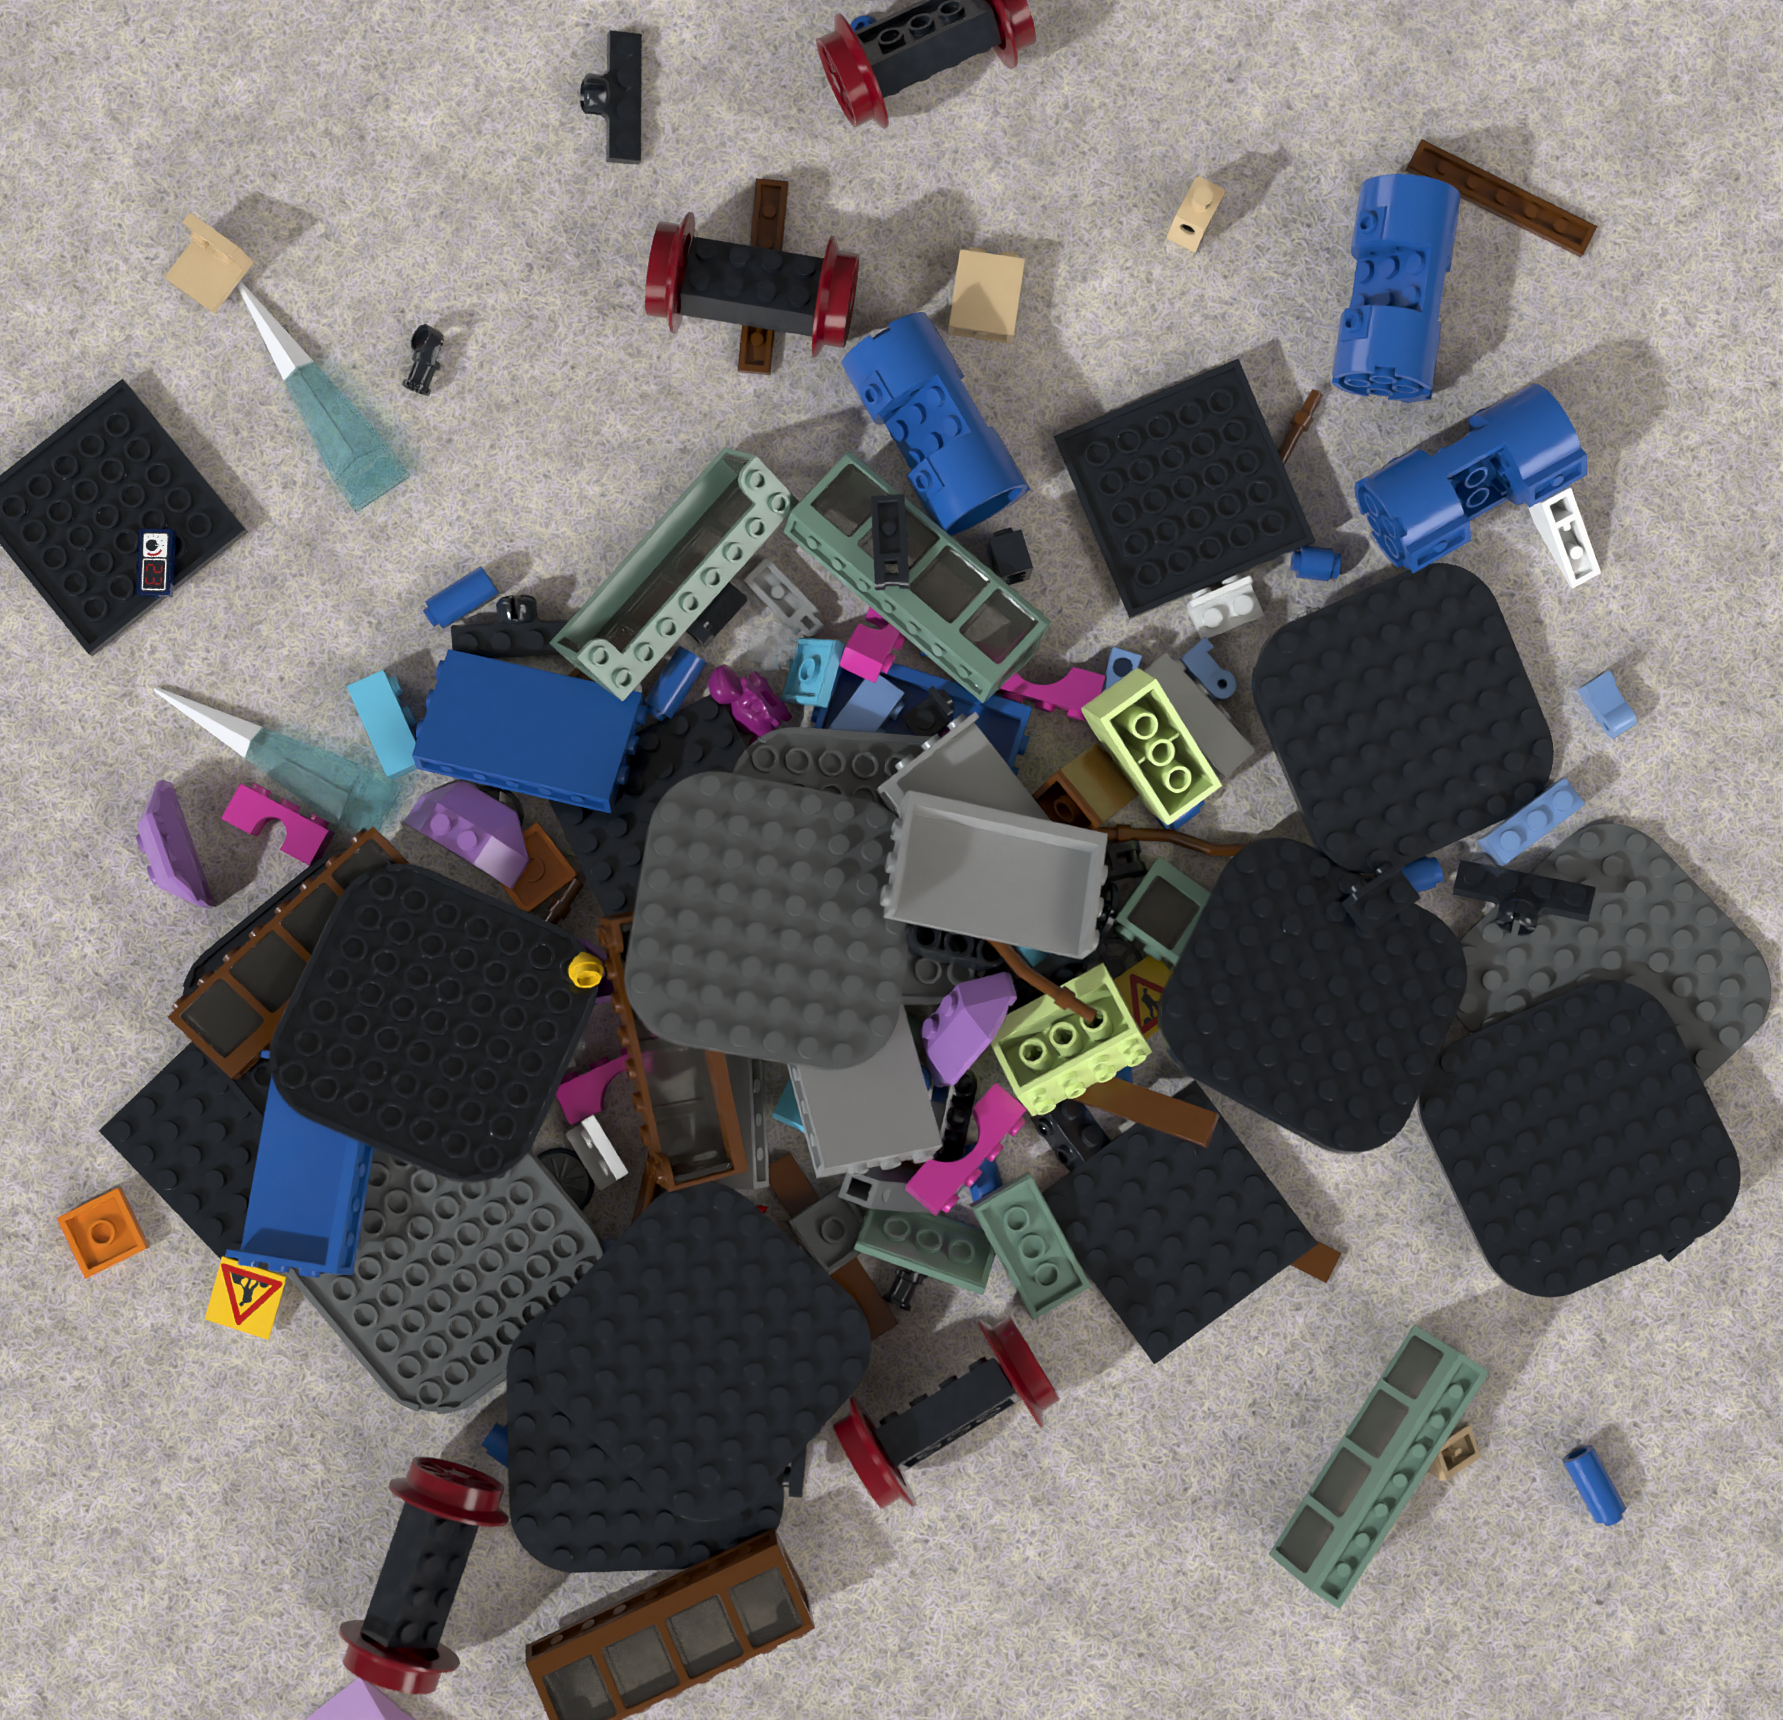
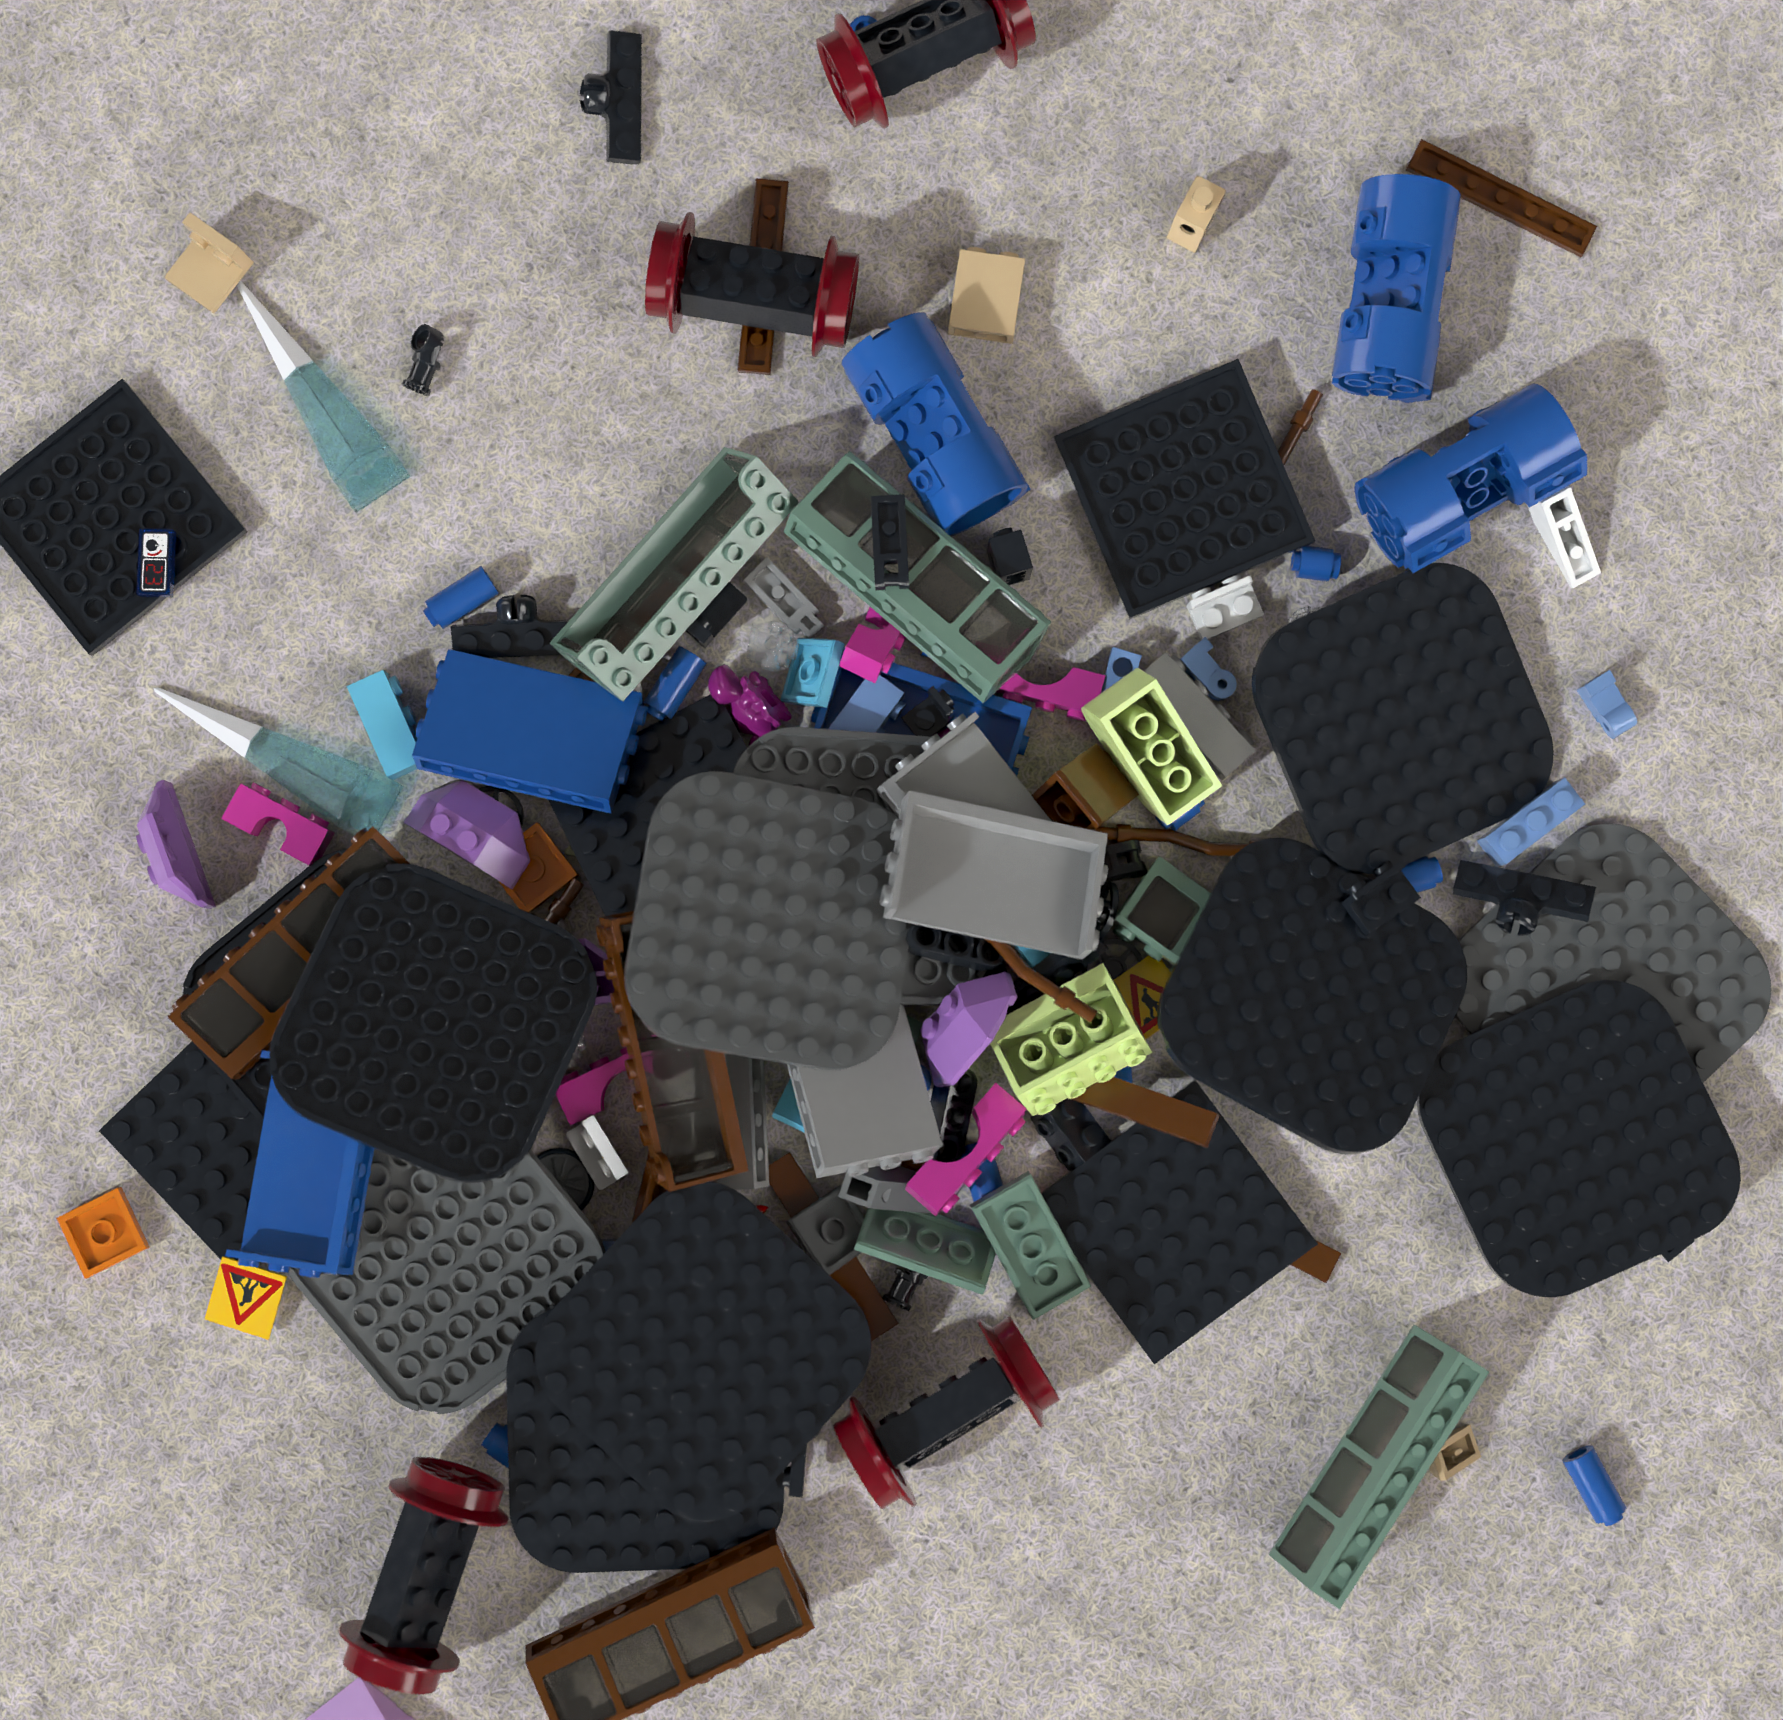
(585, 970): yellow plate -> none

